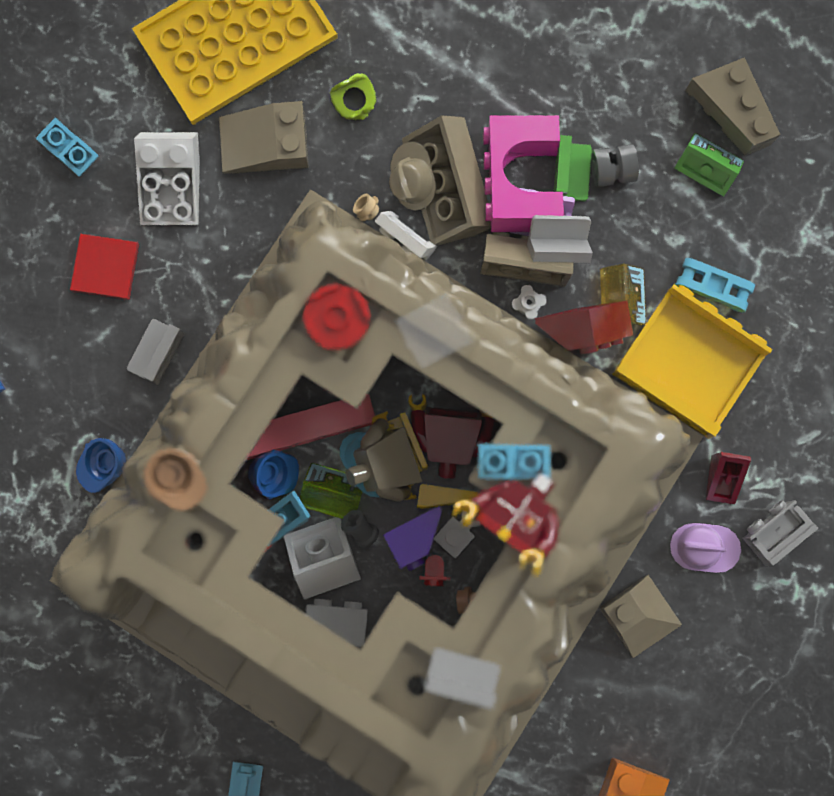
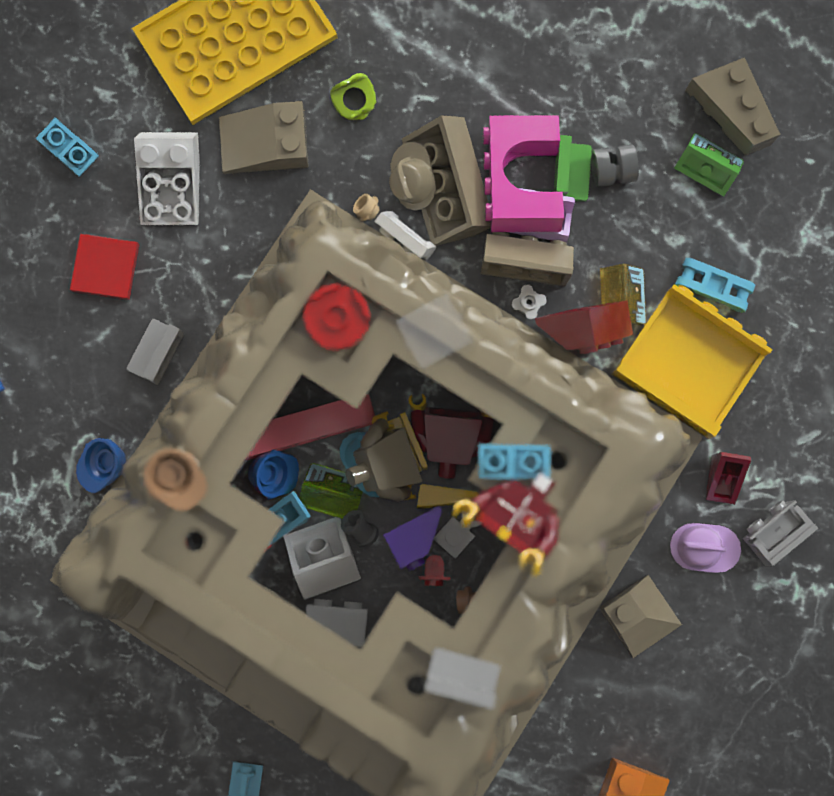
(559, 239): light grey panel -> none

